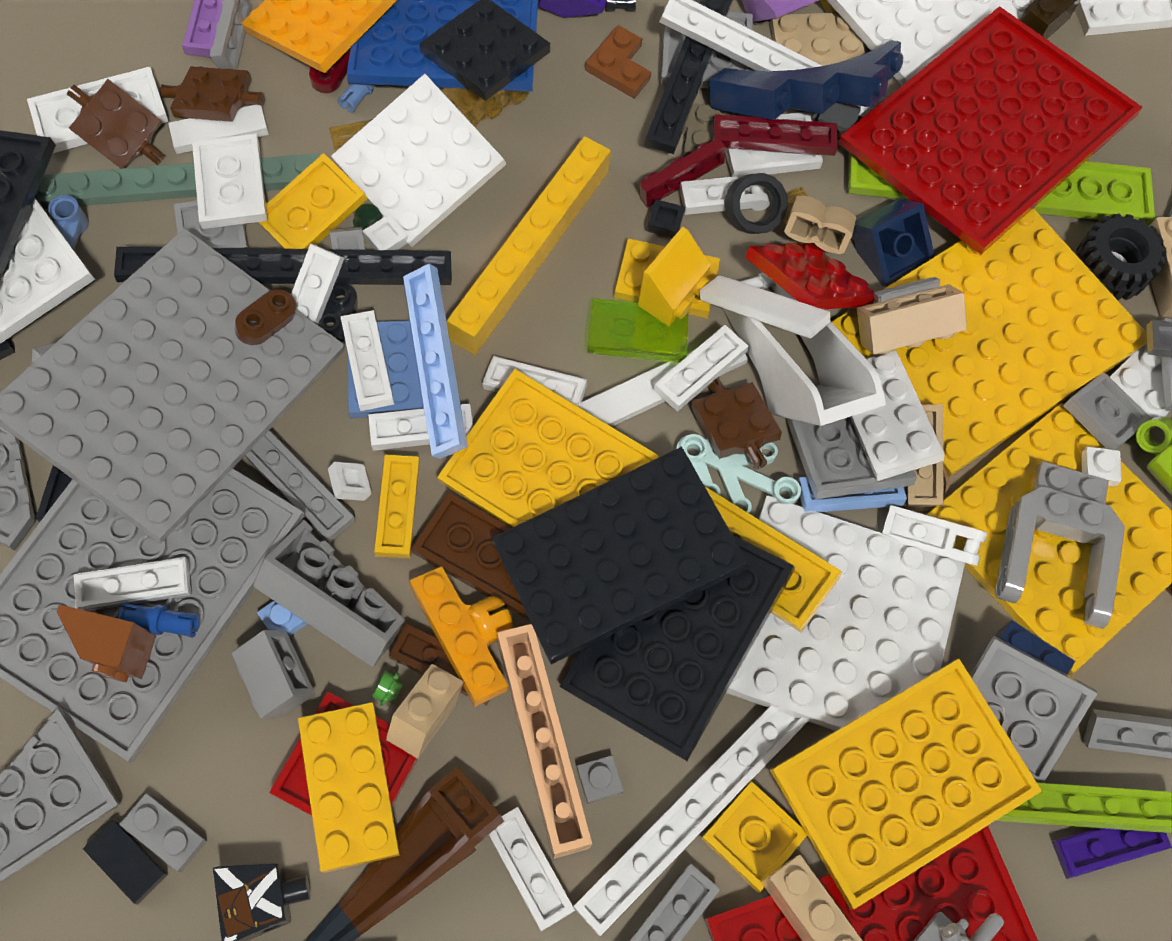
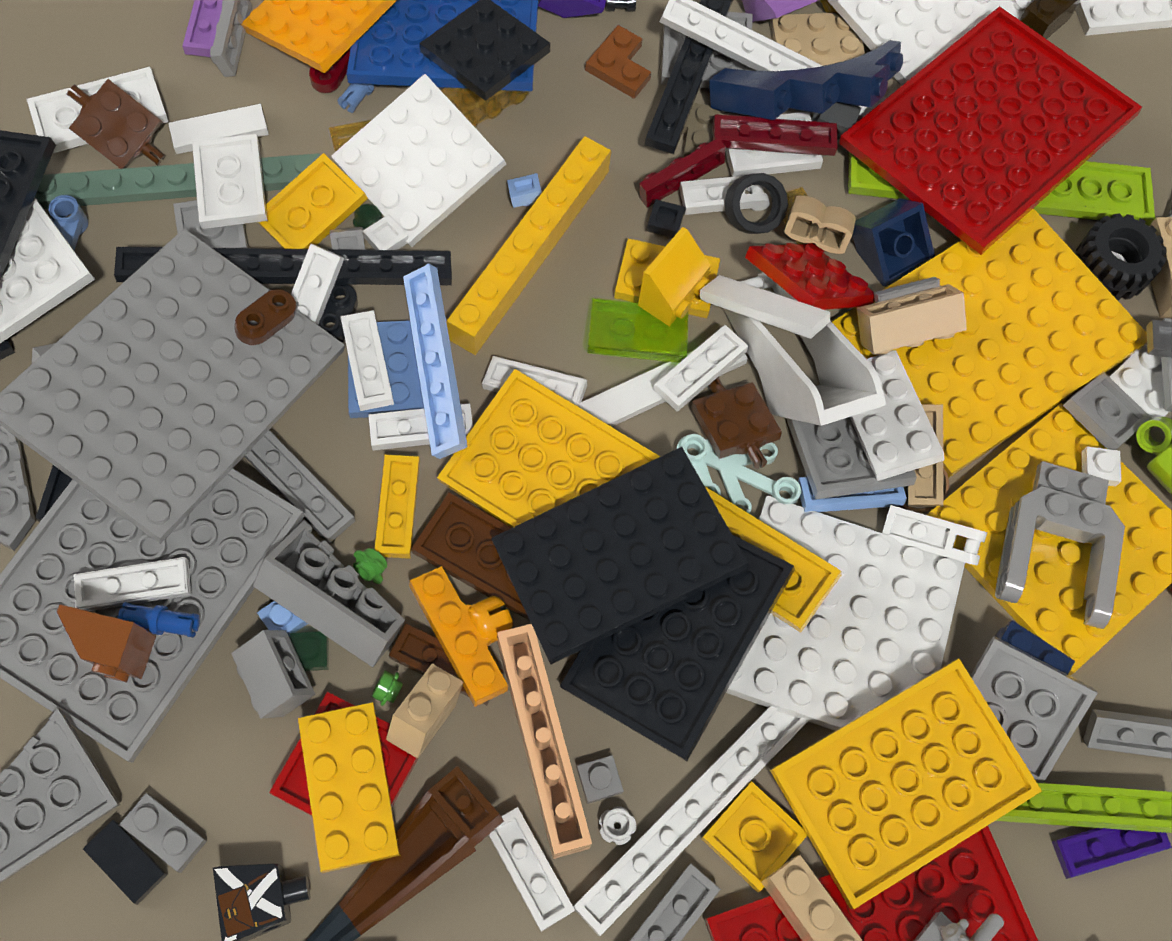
(211, 94): reddish brown plate -> none
(311, 650): none -> clear green plate
(349, 481): white plate -> none
(370, 565): none -> bright green plate
(524, 190): none -> light blue plate
(627, 823): none -> white plate

